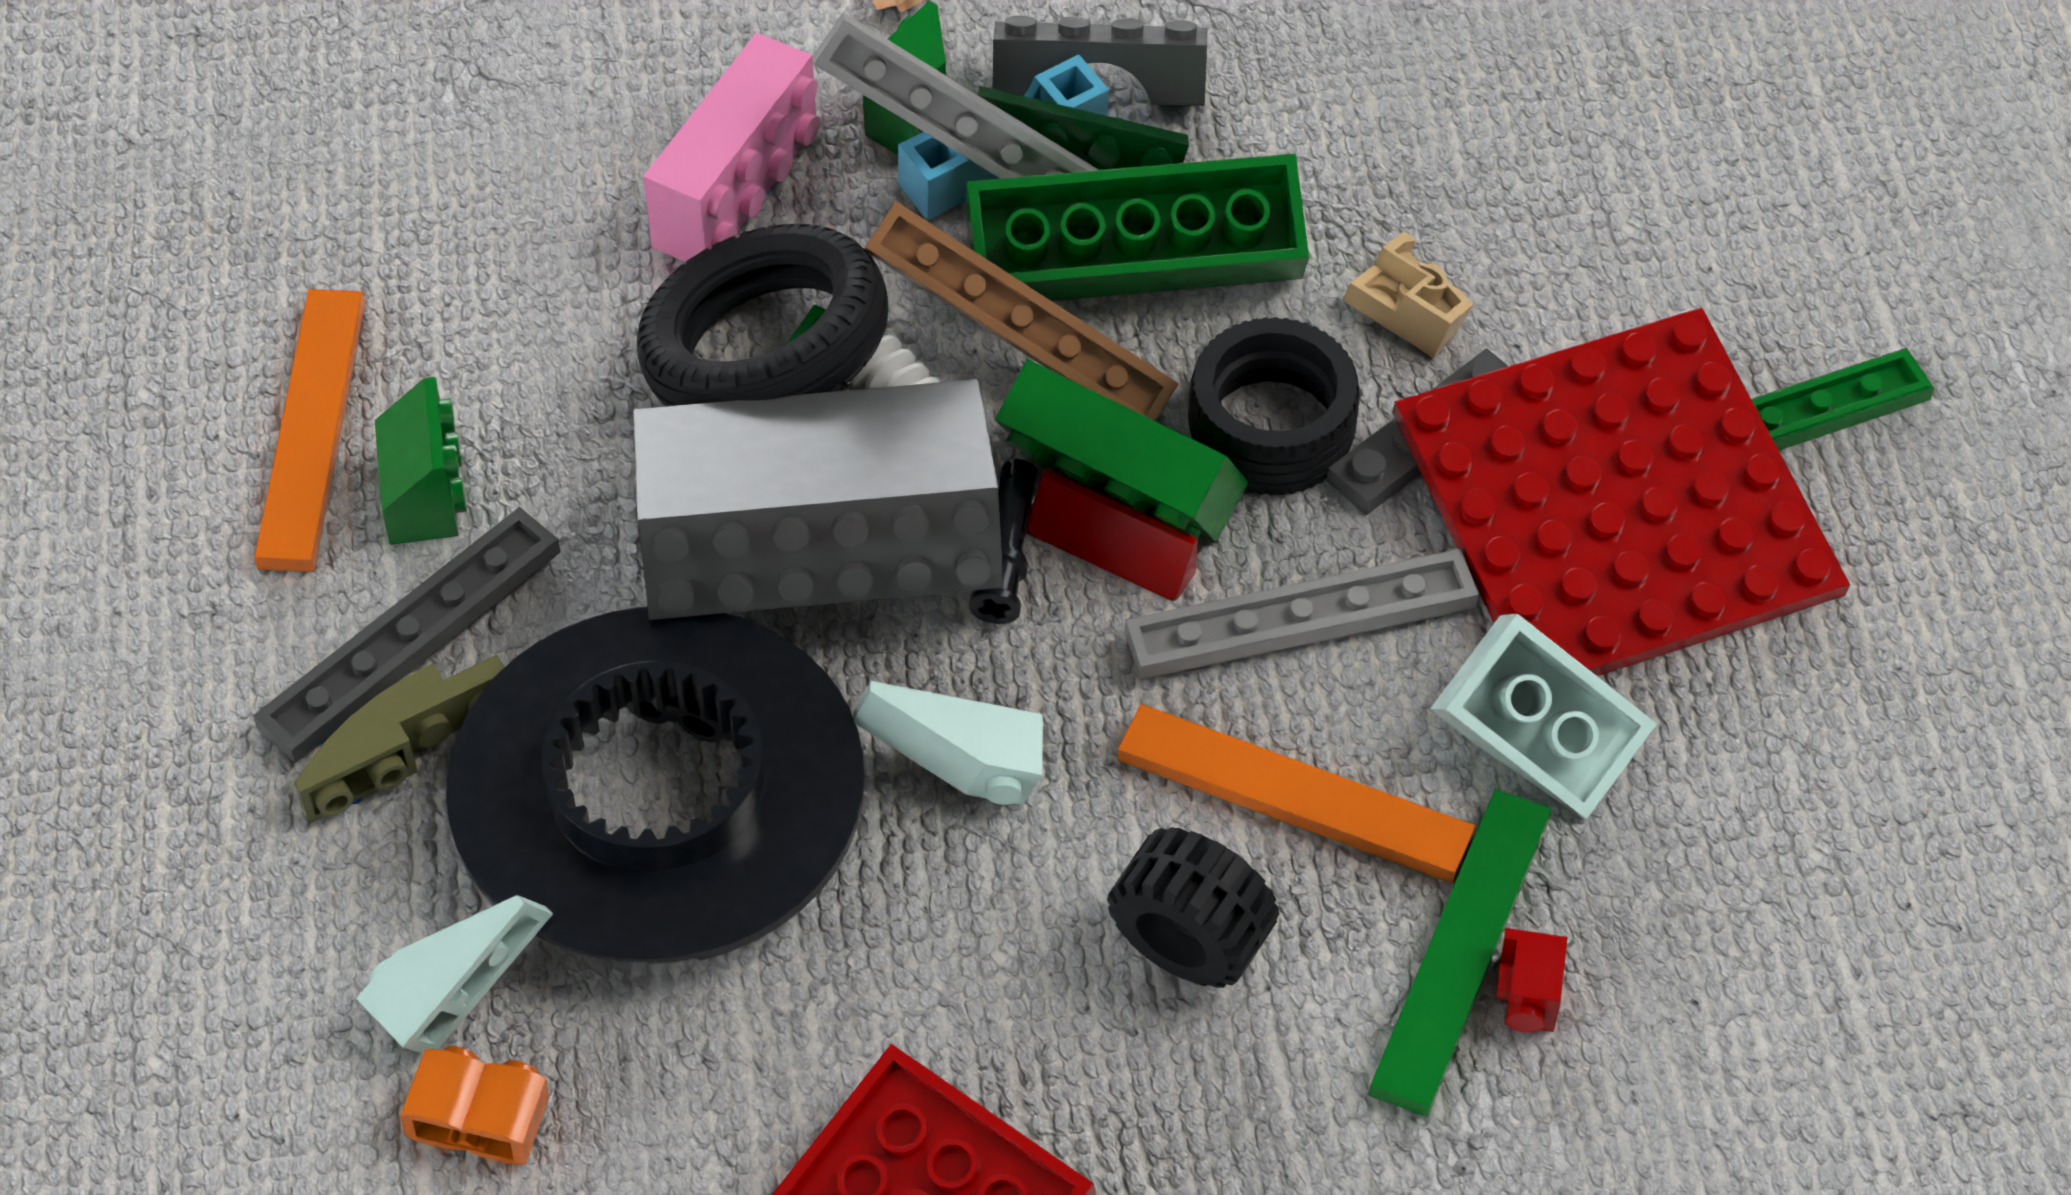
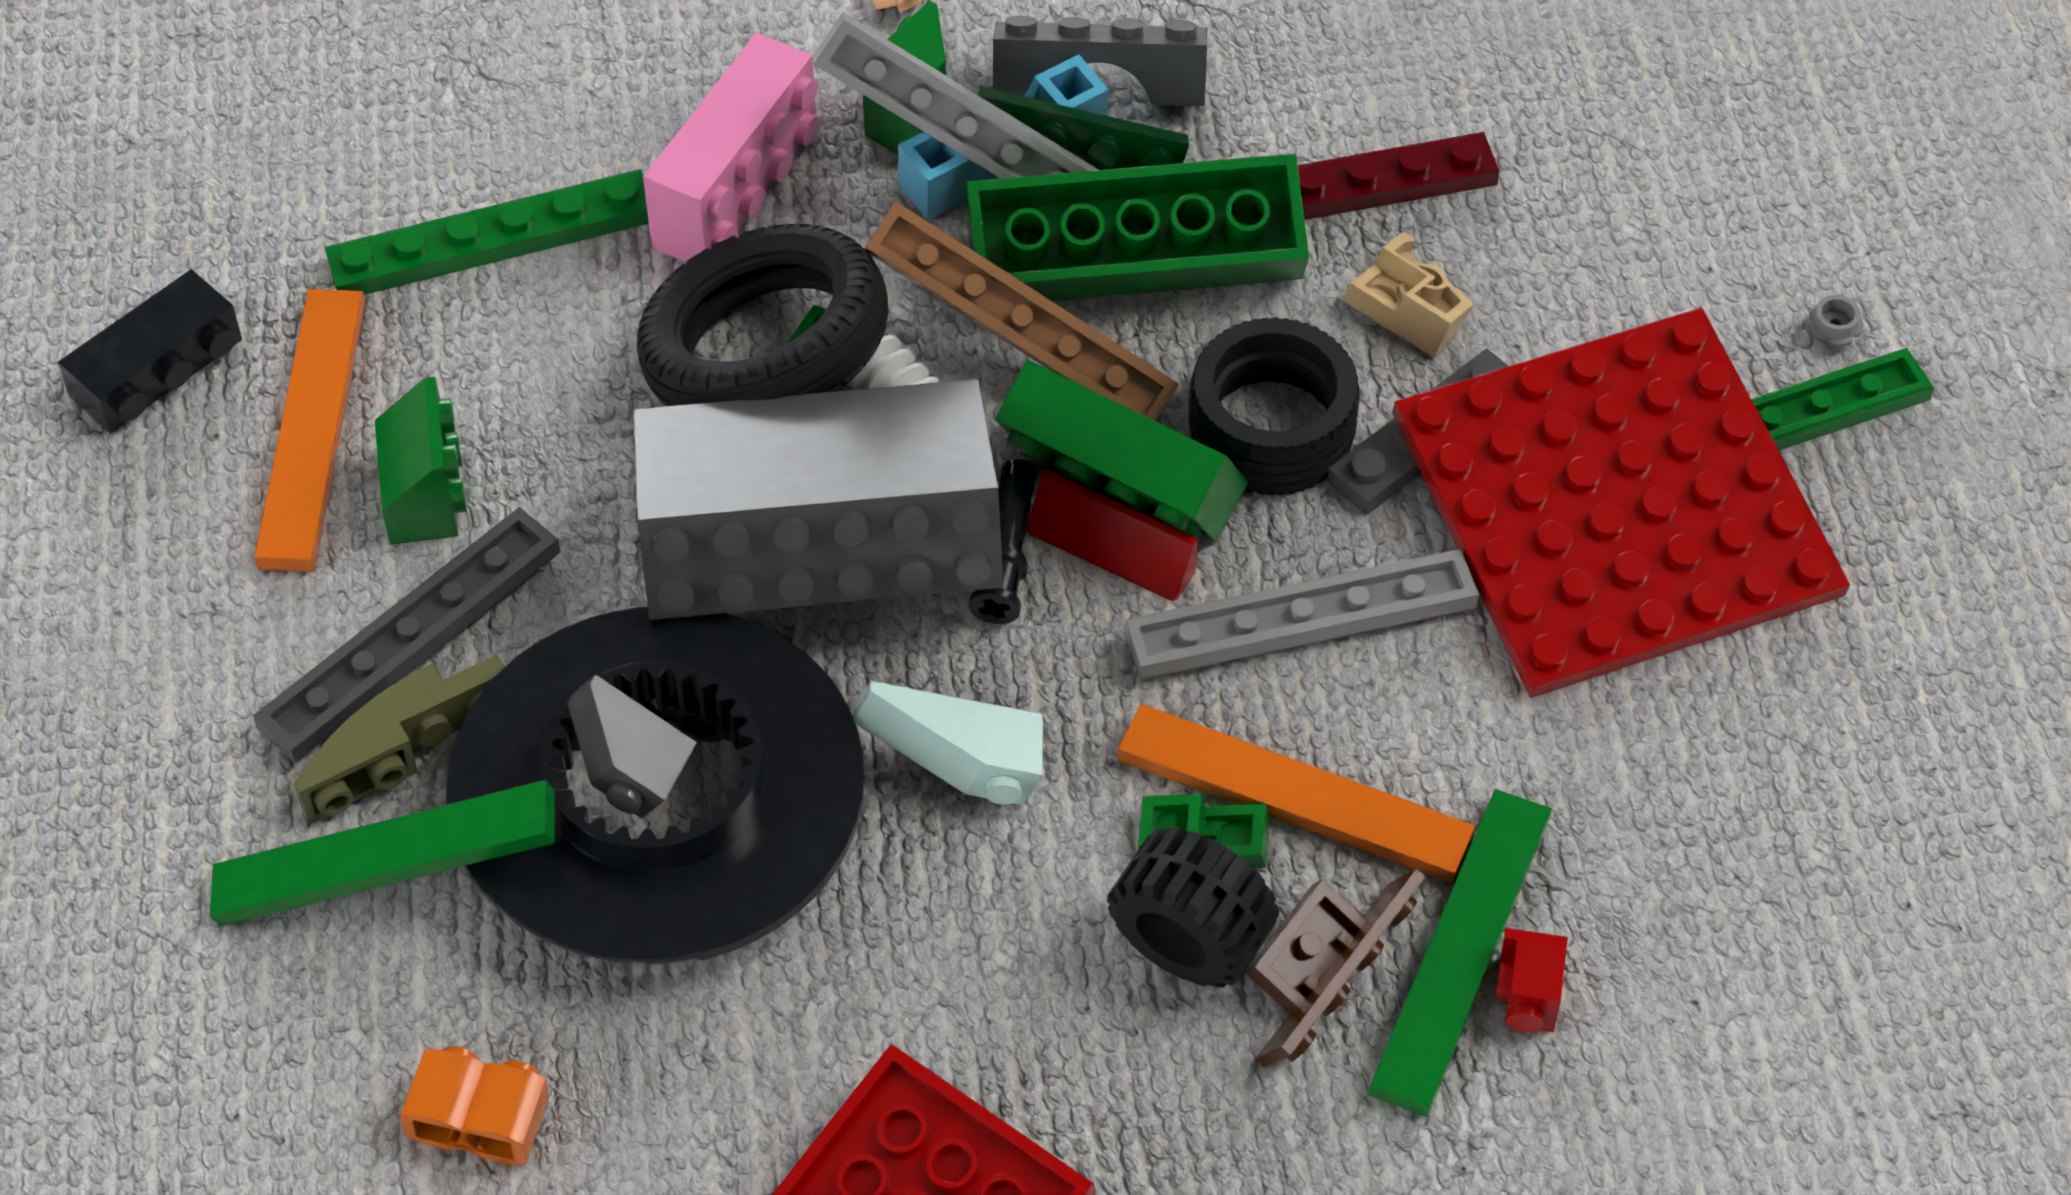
(150, 351): none -> black brick
(383, 853): none -> green tile
(439, 979): light aqua slope -> none
(489, 234): none -> green plate
(627, 747): none -> slope
(1237, 827): none -> green slope
(1318, 952): none -> bracket
(1397, 175): none -> dark red plate
(1543, 714): light aqua slope -> none
(1836, 321): none -> light grey plate

